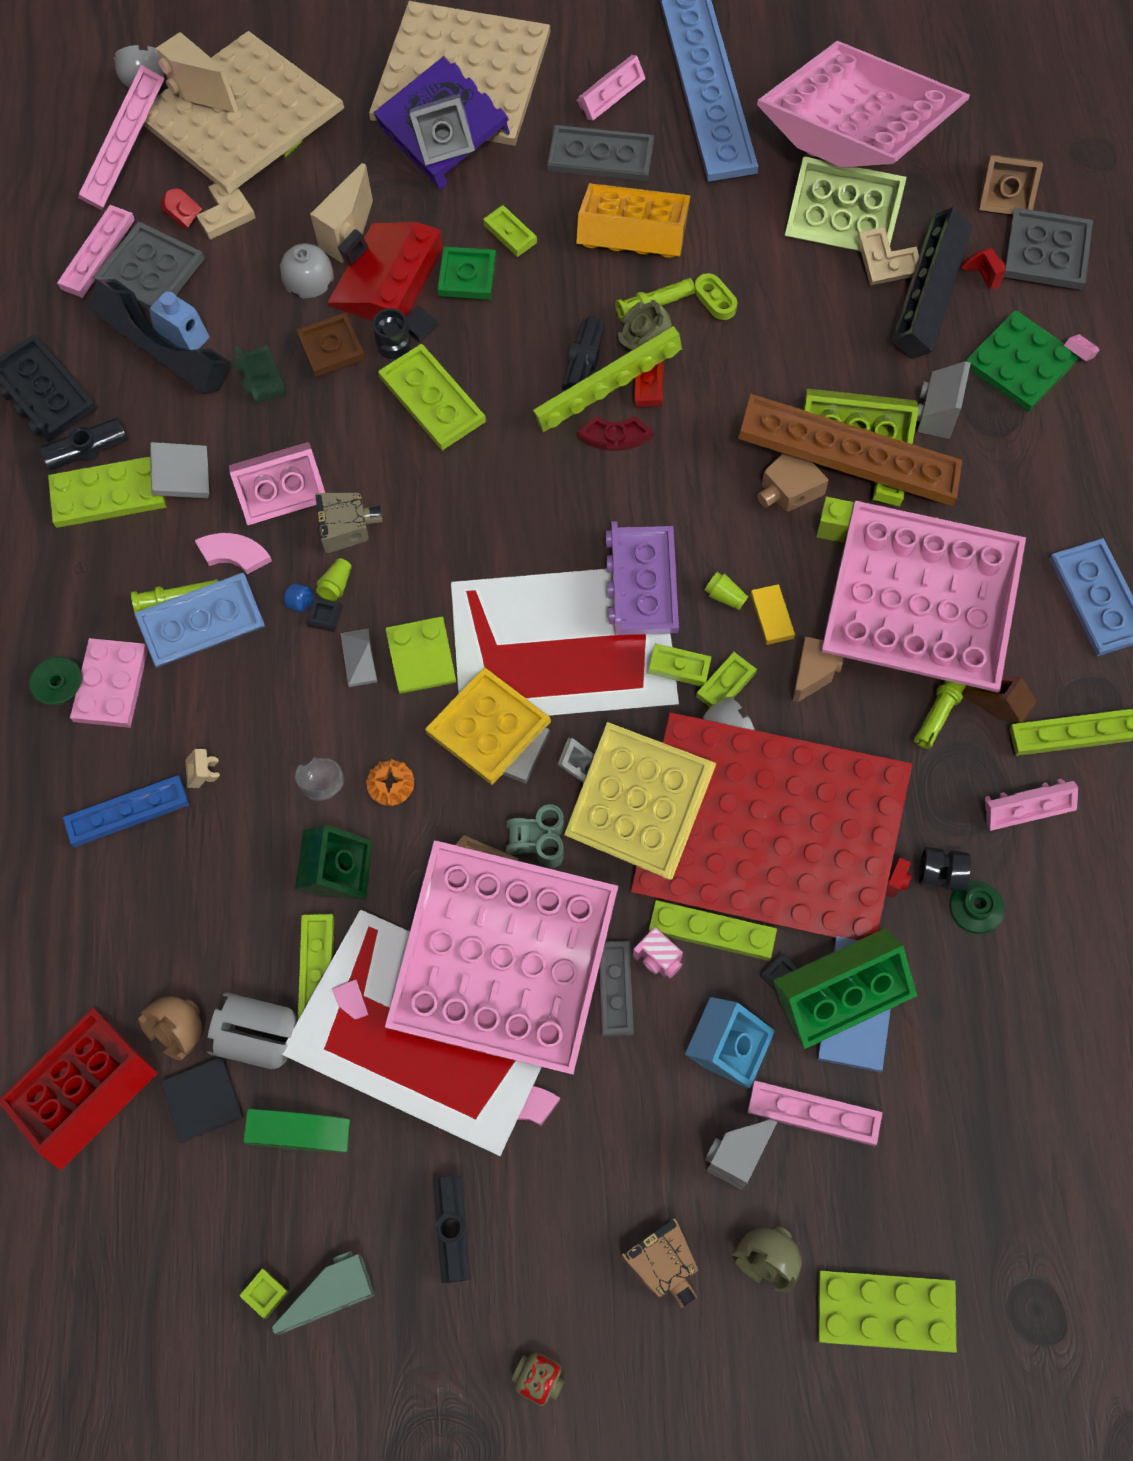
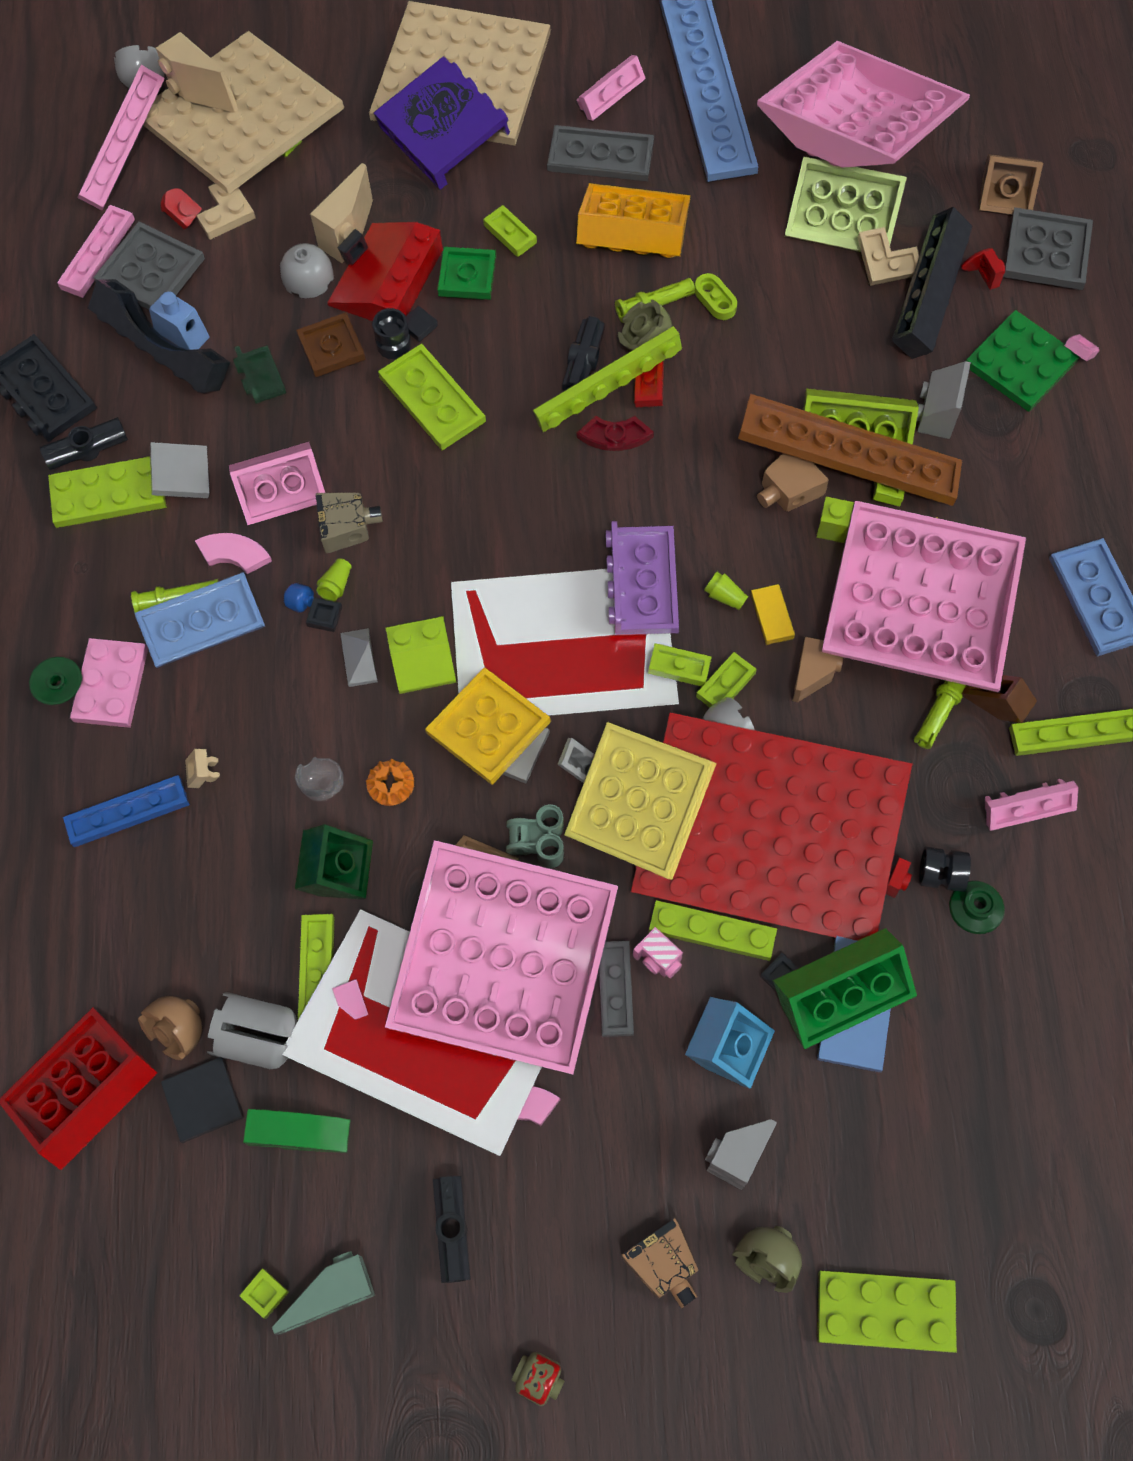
(442, 129): light grey slope -> none
(815, 1113): bright pink plate -> none

